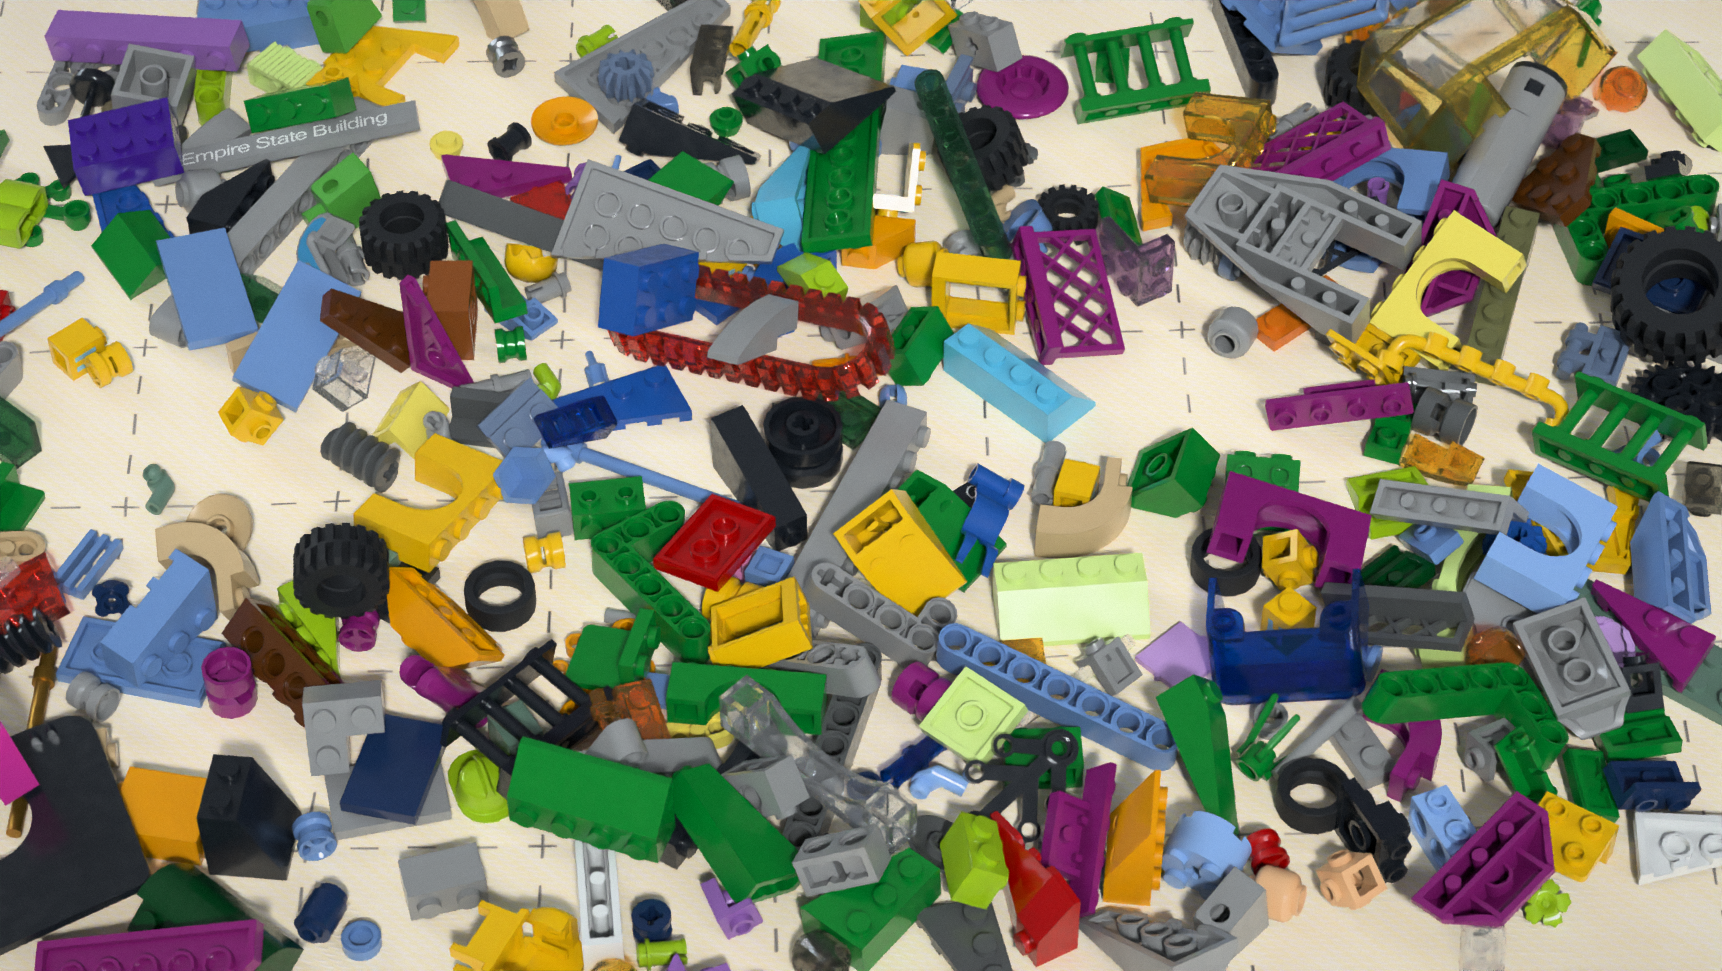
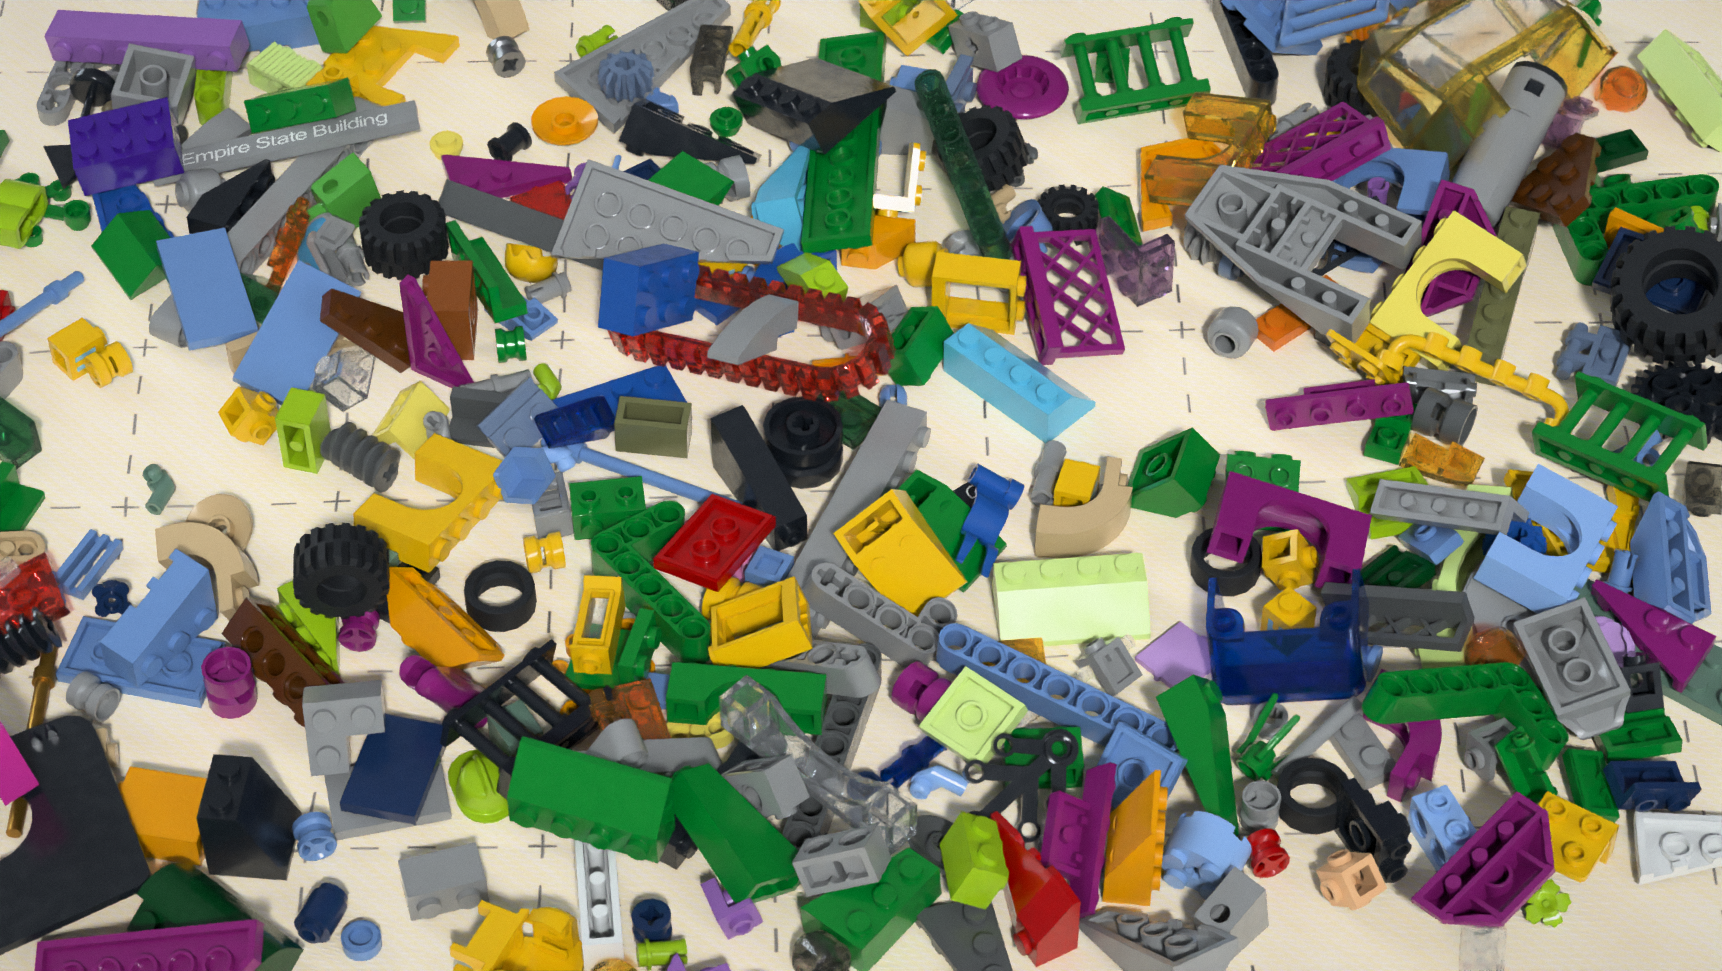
(288, 240): none -> clear orange plate
(302, 428): none -> lime brick
(595, 371): medium blue hand -> none
(598, 625): none -> yellow window
(653, 427): none -> olive piece
(1137, 758): none -> medium blue tile
(1260, 806): none -> light grey wheel
(1283, 892): light nougat head -> none
(1622, 570): none -> medium blue pin
(1670, 165): black slope -> none

